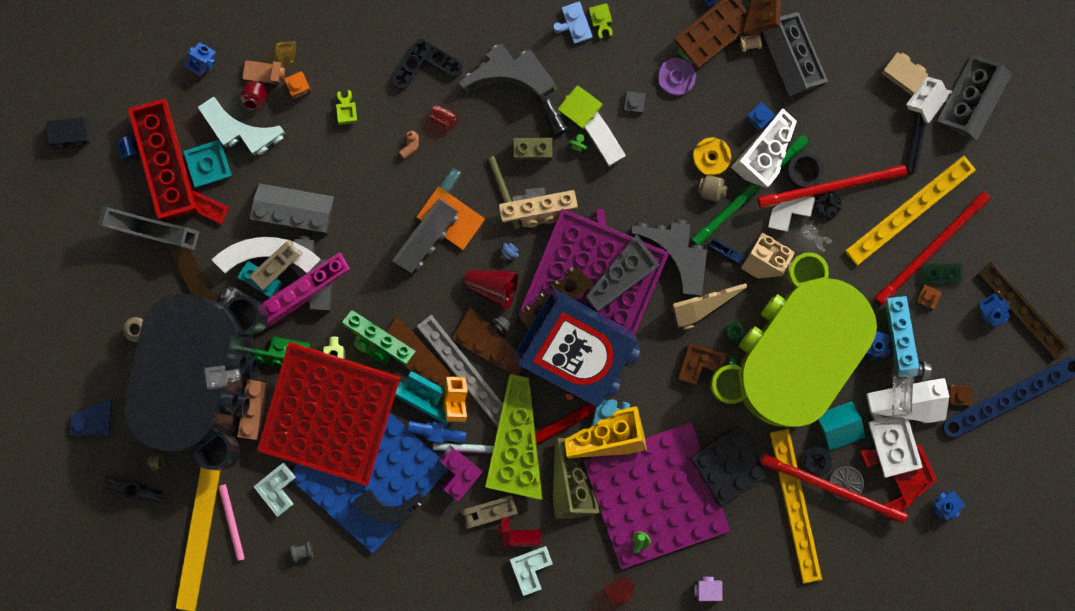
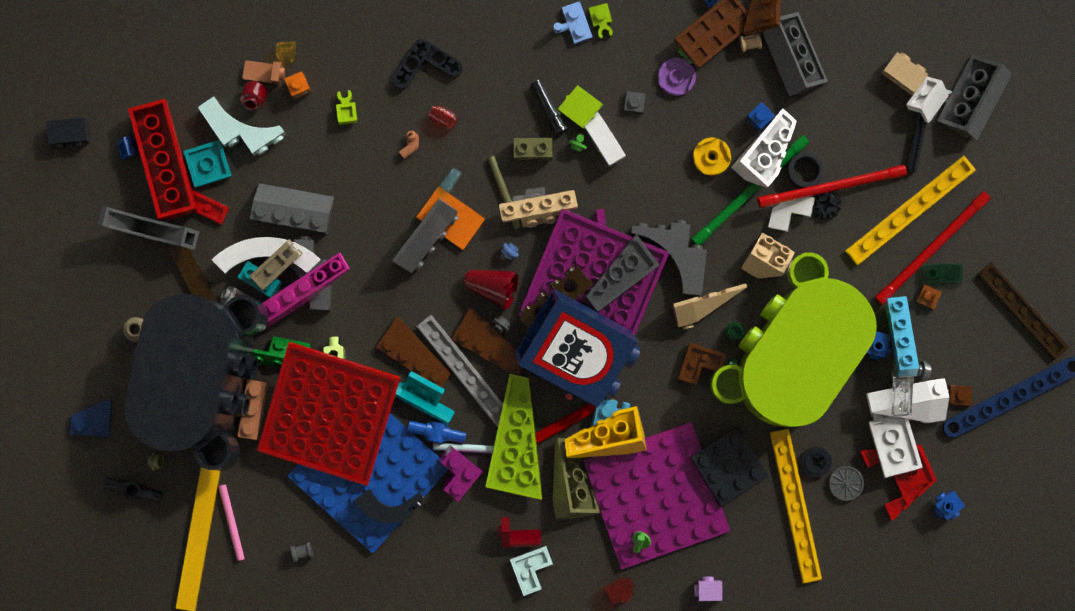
(200, 59): blue brick -> none
(217, 376): clear plate -> none
(271, 489): light aqua plate -> none
(376, 341): green bracket -> none
(454, 399): light orange brick -> none
(490, 511): dark tan plate -> none
(503, 68): dark grey arch -> none
(712, 188): dark tan head -> none
(726, 251): dark blue piece -> none
(810, 233): clear plate -> none
(841, 426): teal slope -> none
(889, 512): red piece -> none
(994, 310): blue brick -> none

